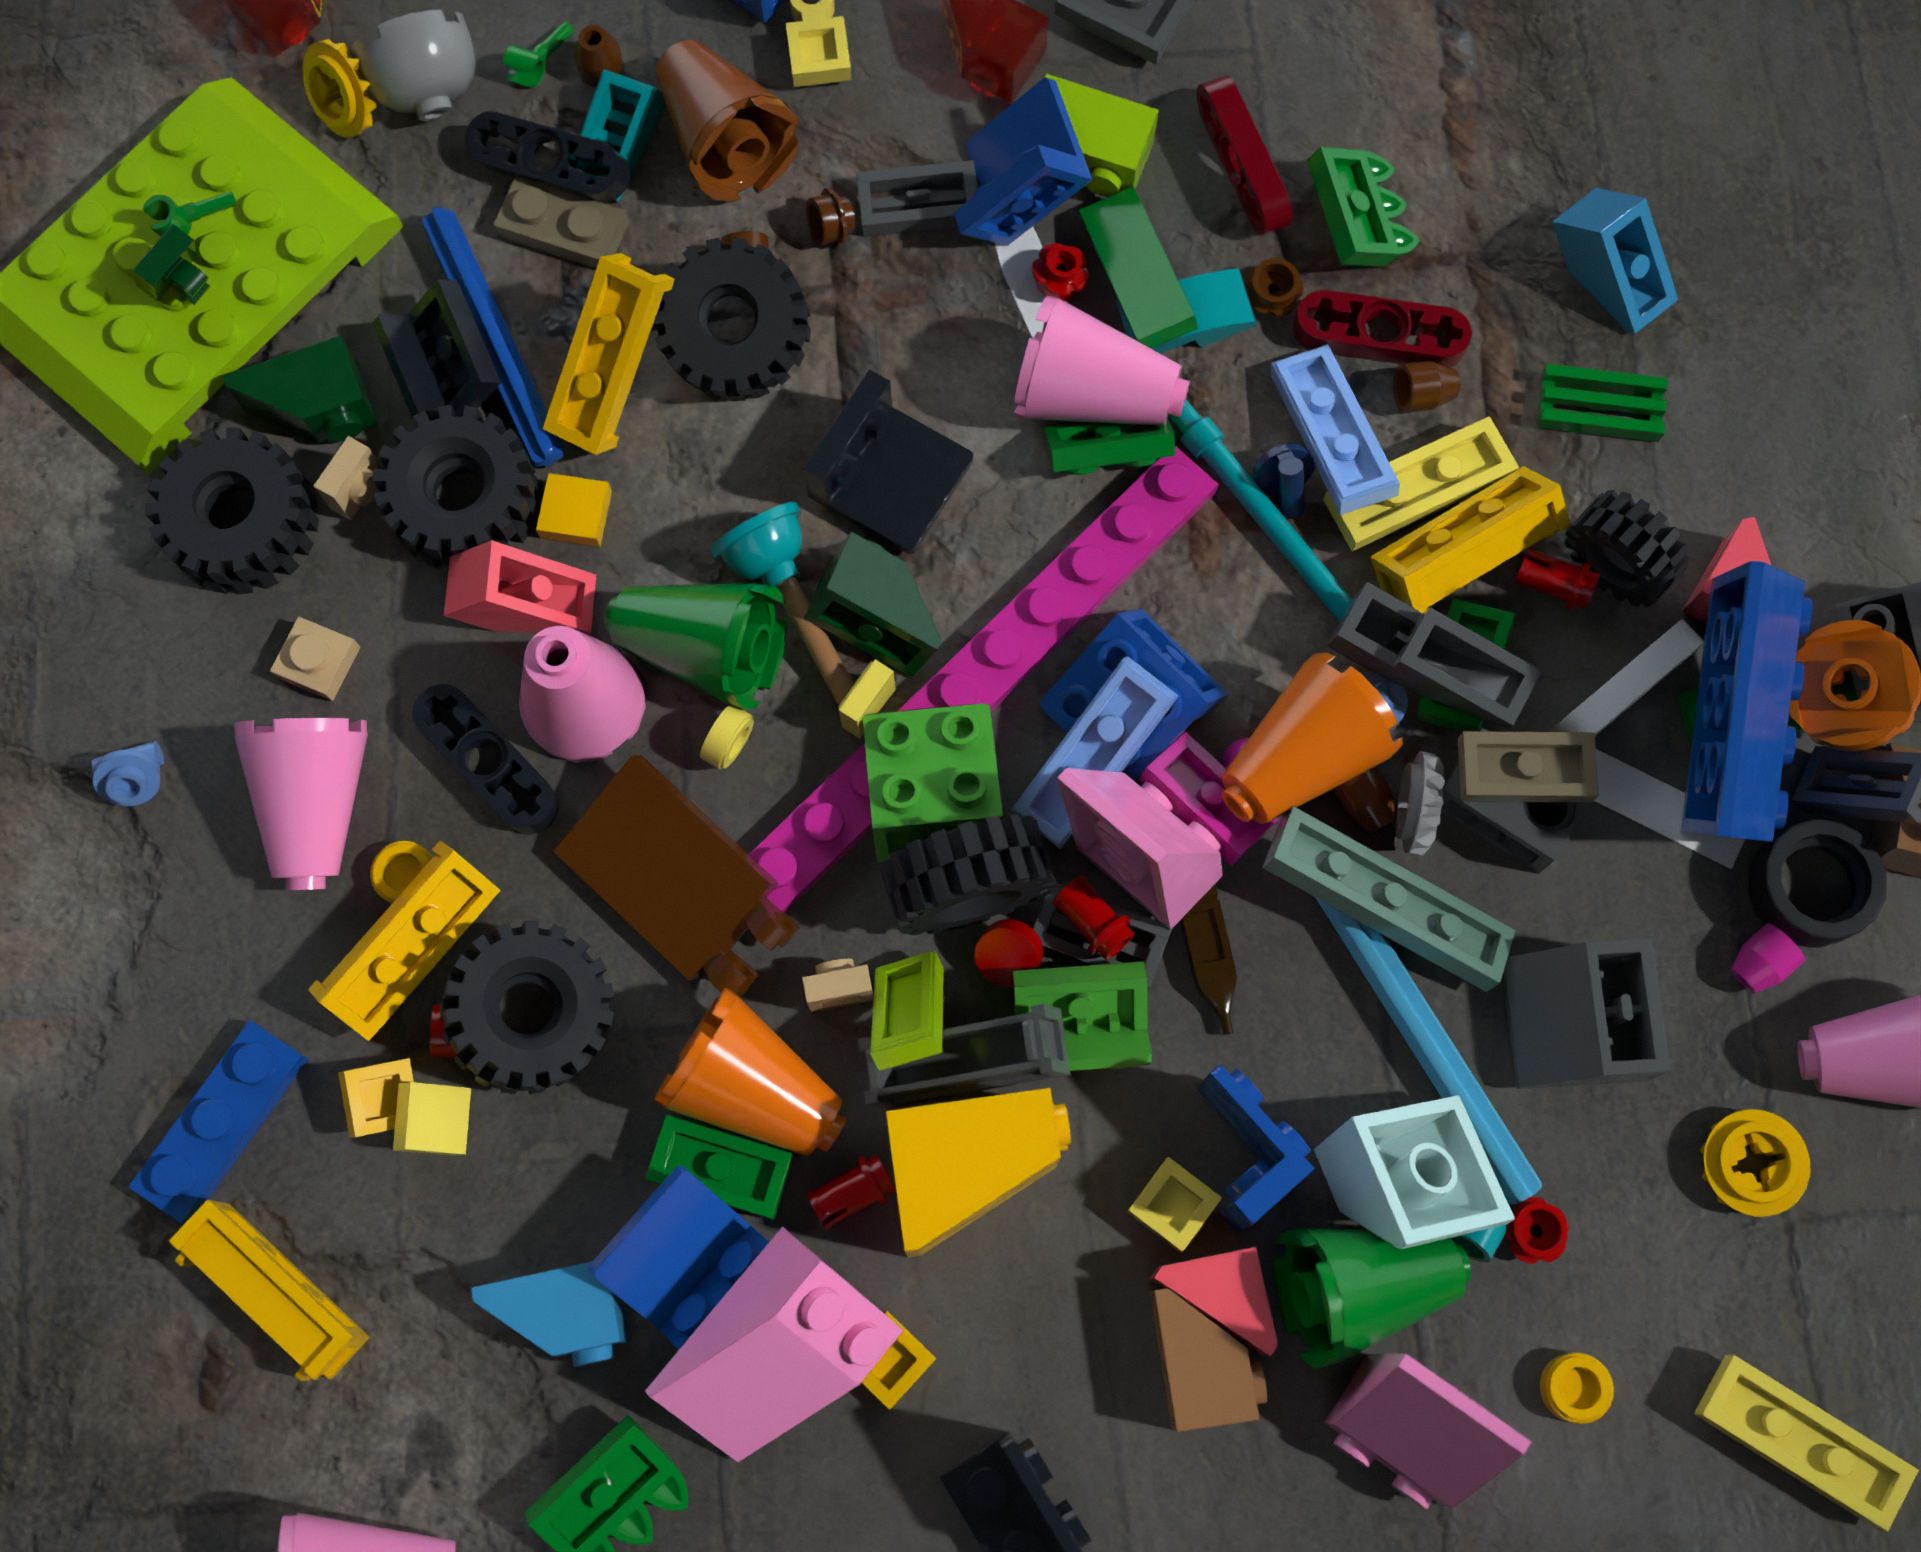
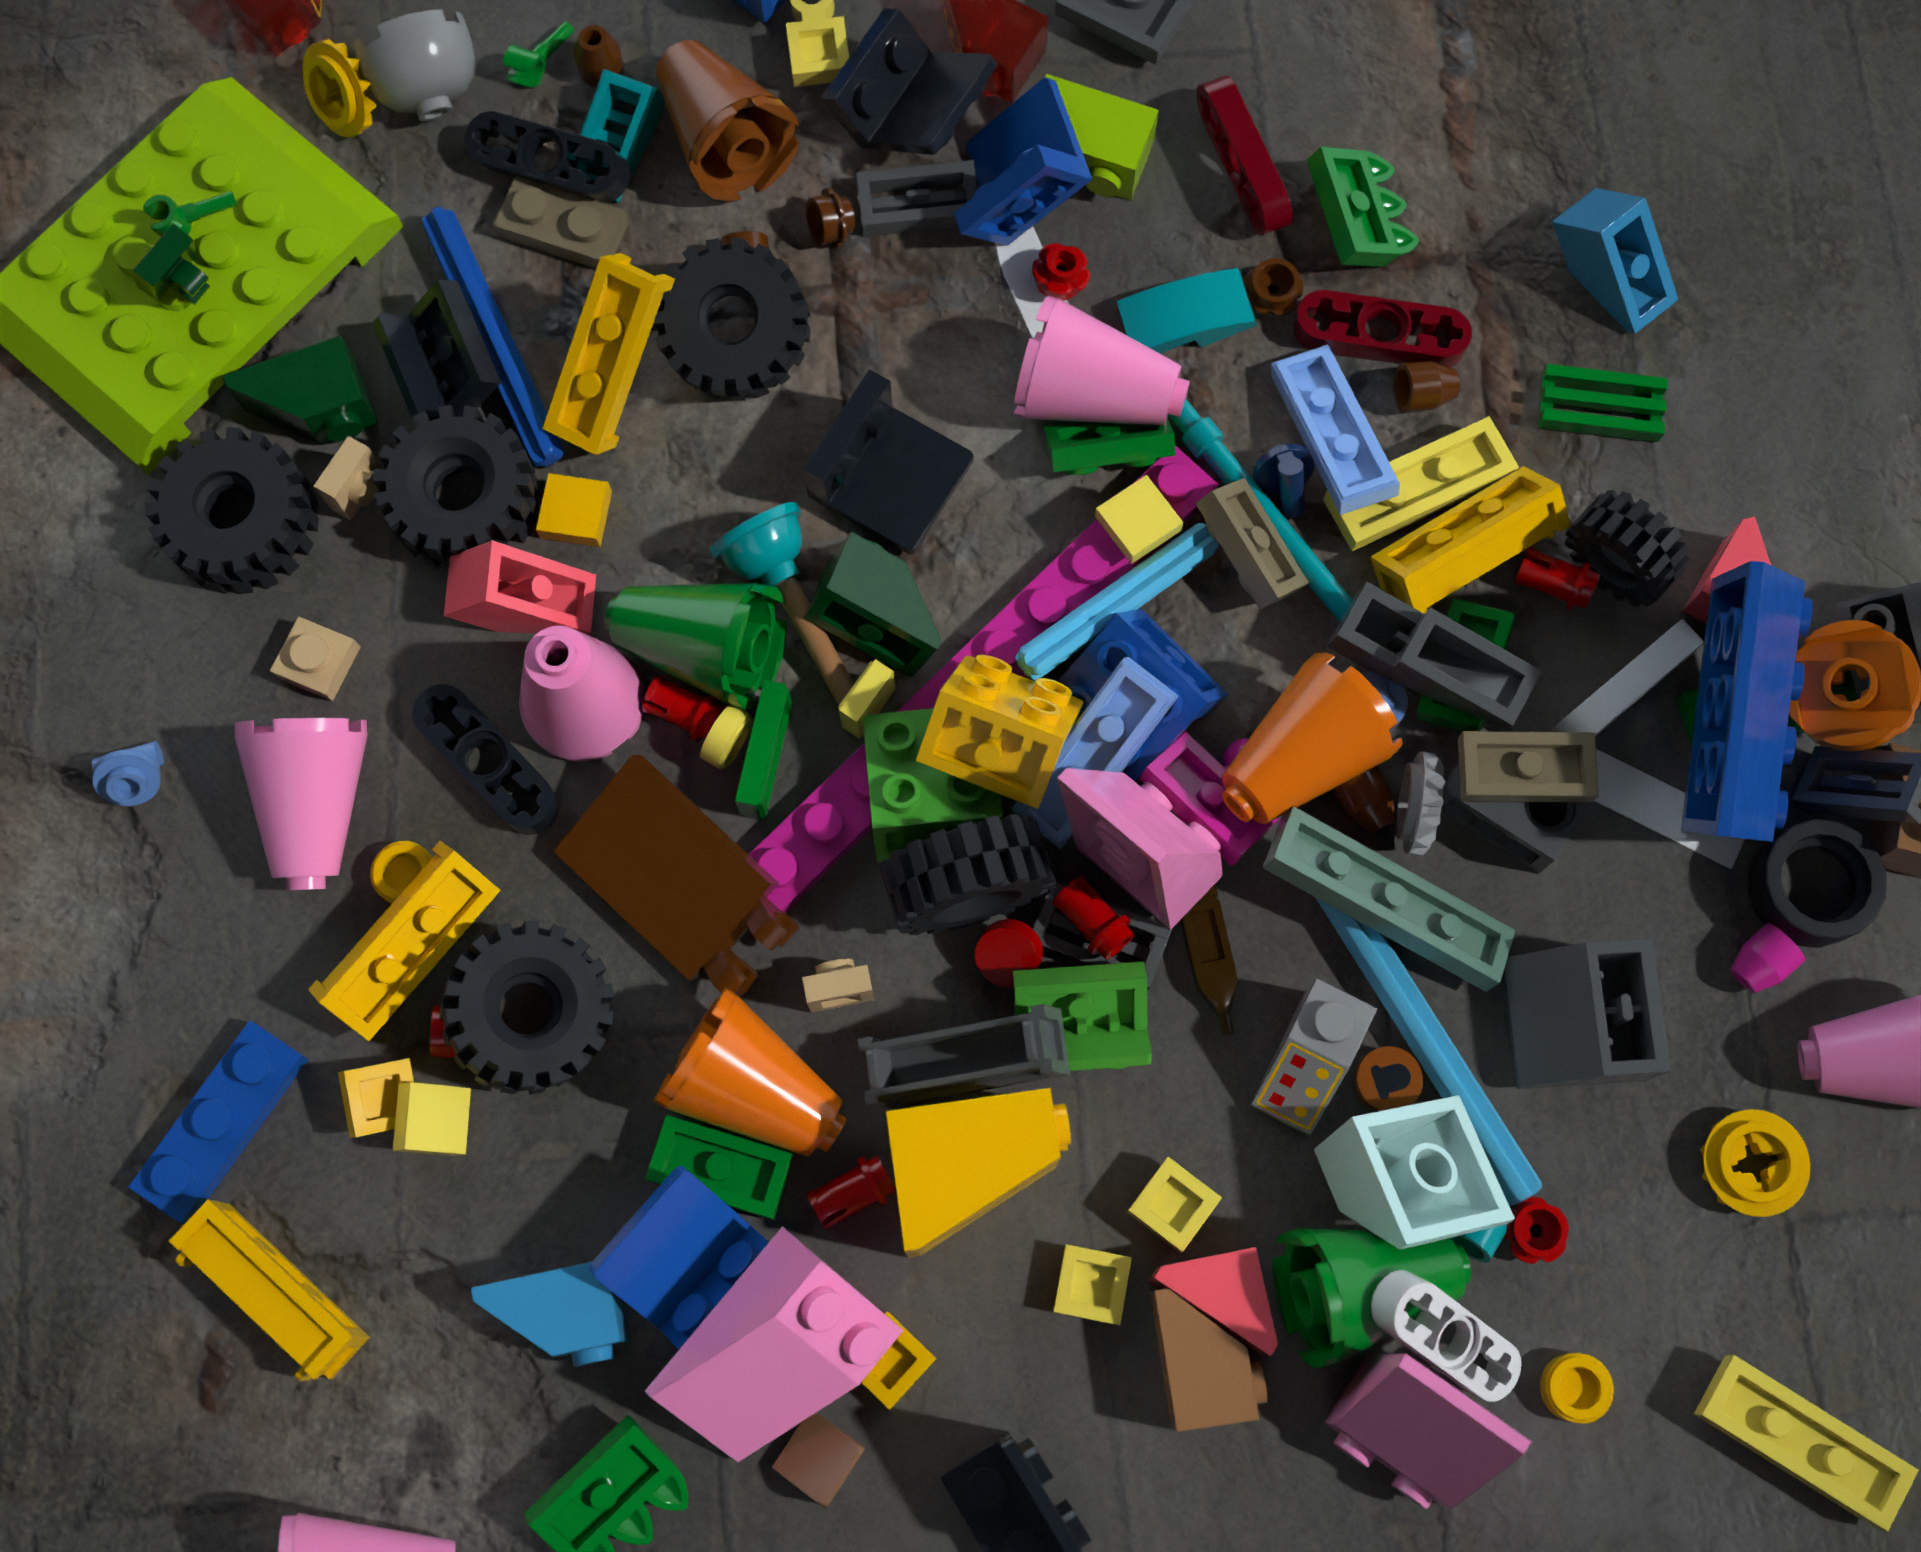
(682, 707): none -> red pin
(764, 750): none -> green tile
(819, 1458): none -> medium nougat slope
(900, 92): none -> black bracket
(907, 1011): lime tile -> none
(999, 728): none -> yellow bracket
(1092, 1285): none -> light yellow tile
(1123, 595): none -> medium azure axle
(1138, 269): green tile -> none
(1139, 519): none -> light yellow tile
(1251, 543): none -> dark tan plate
(1278, 1147): blue bracket -> none
(1313, 1056): none -> light grey slope
(1388, 1079): none -> dark orange tile
(1423, 1335): none -> white beam

